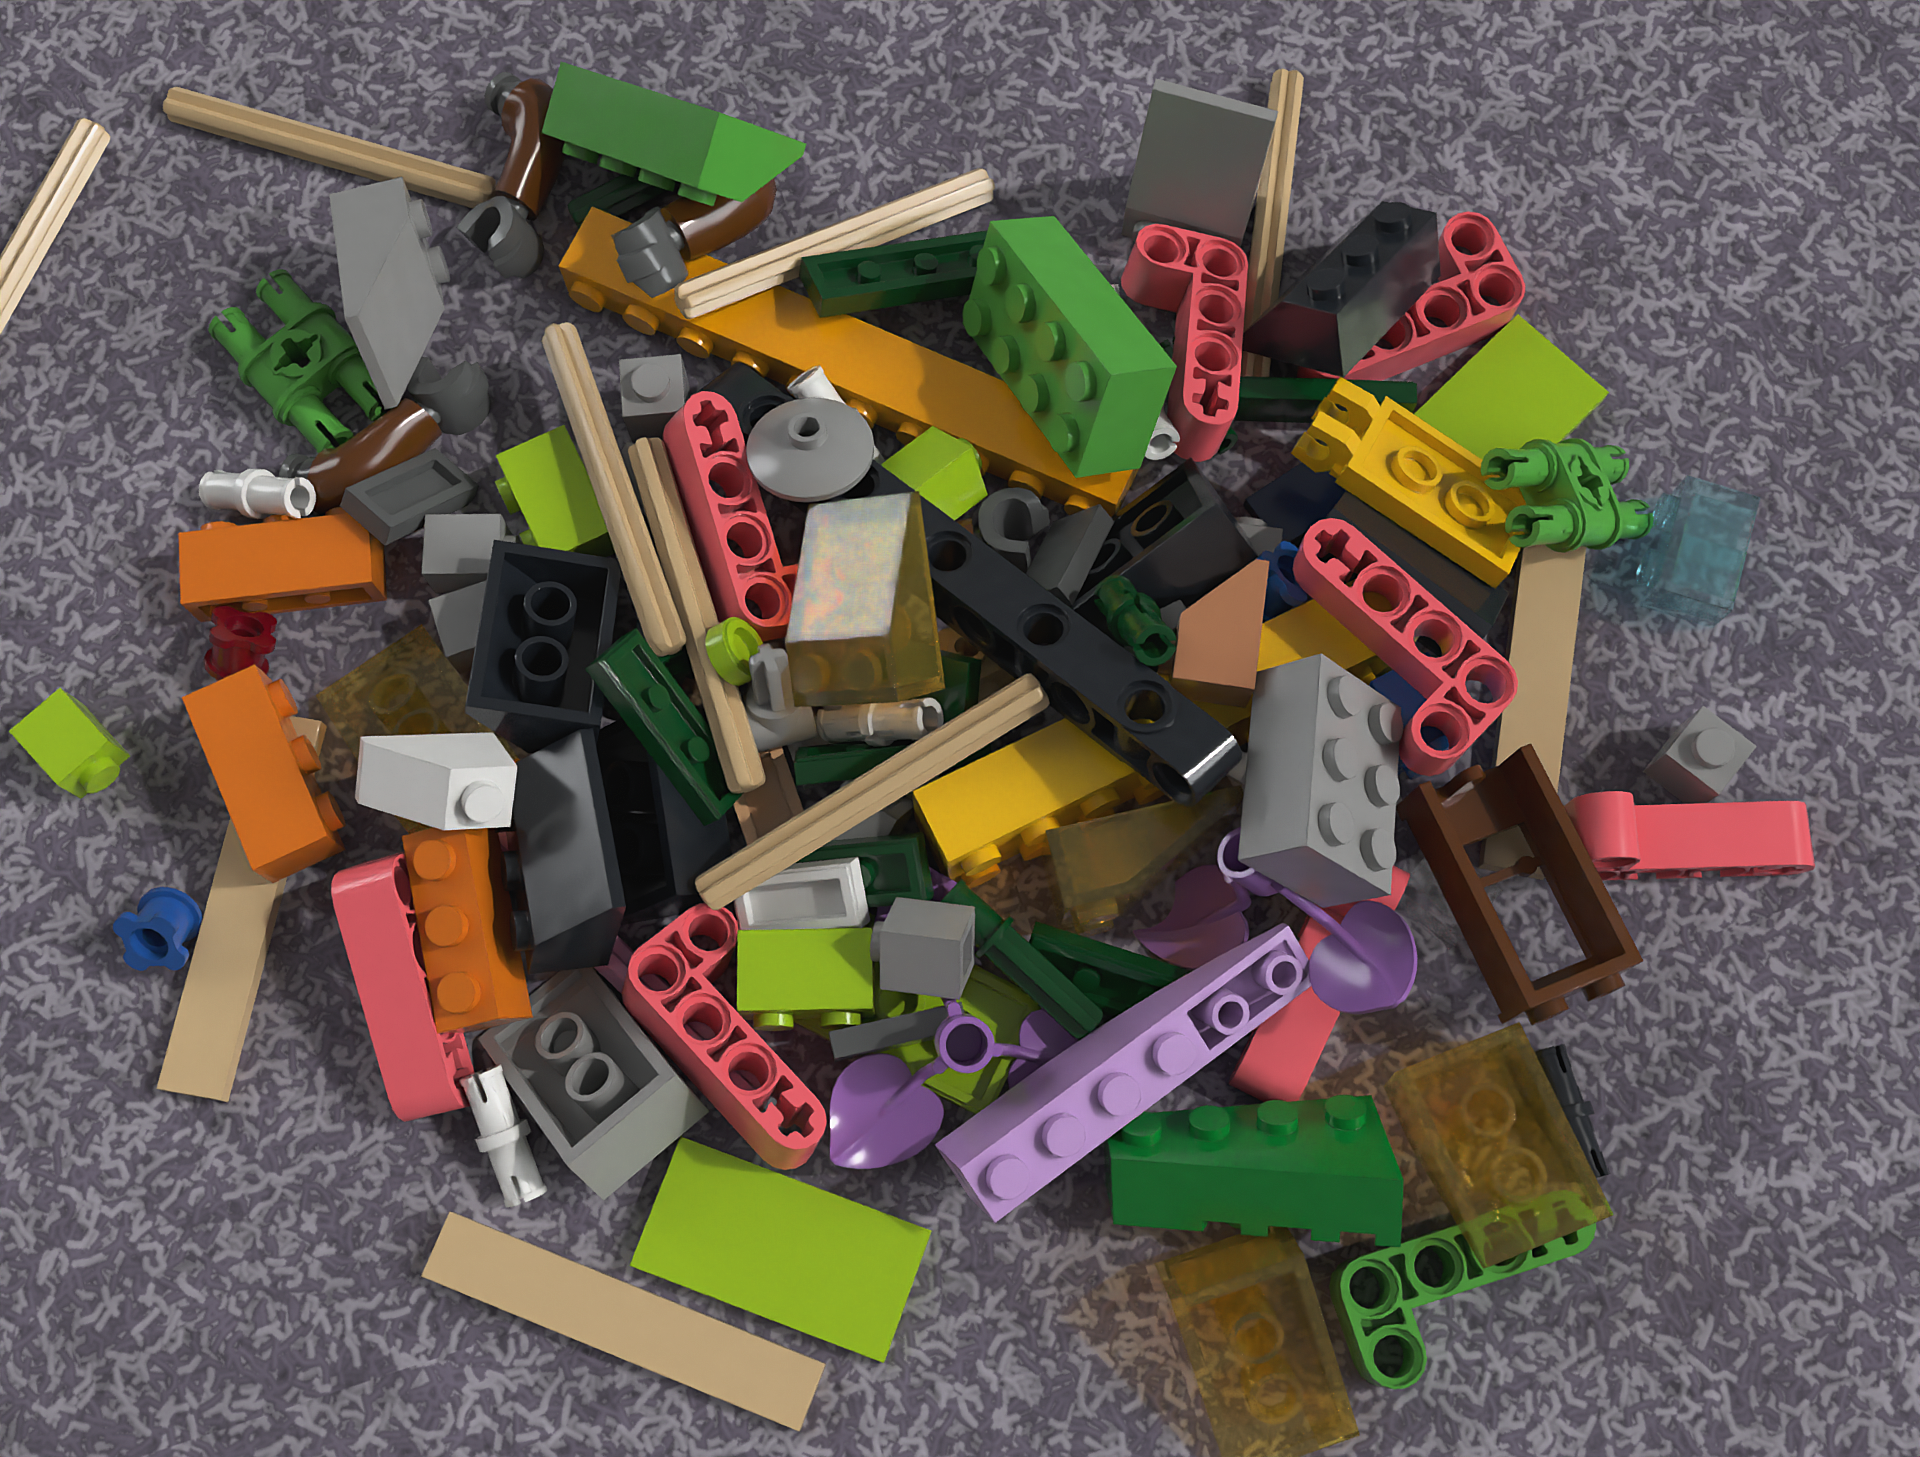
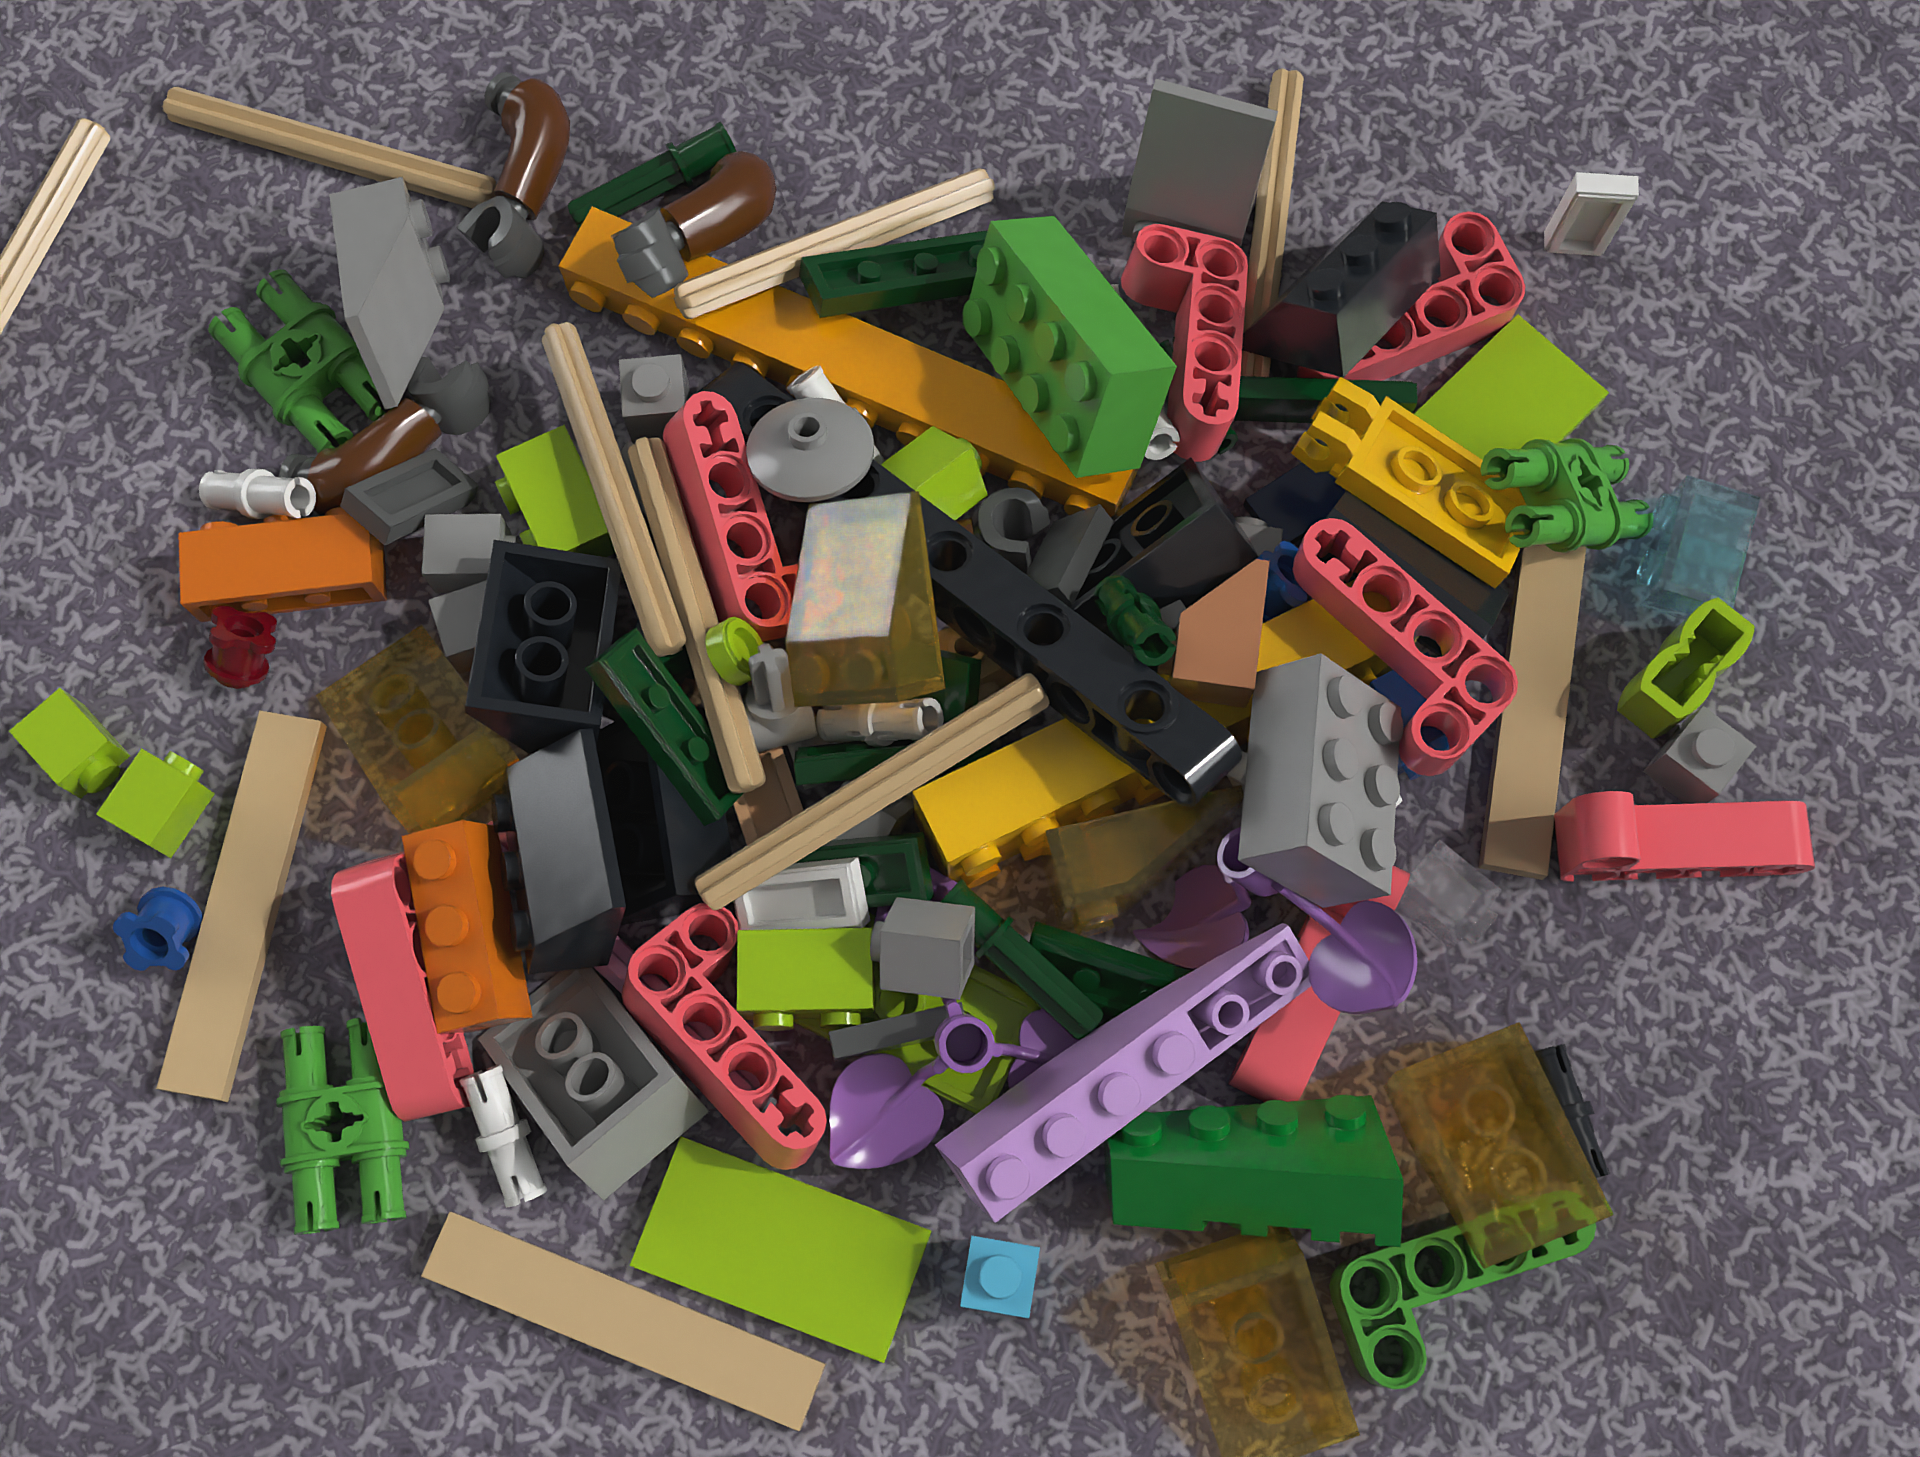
(157, 800): none -> lime brick
(266, 773): orange brick -> none
(314, 1154): none -> bright green pin
(438, 779): white slope -> none
(663, 138): bright green slope -> none
(1000, 1277): none -> medium azure brick
(1486, 804): reddish brown door -> none
(1590, 213): none -> white tile
(1685, 668): none -> lime brick

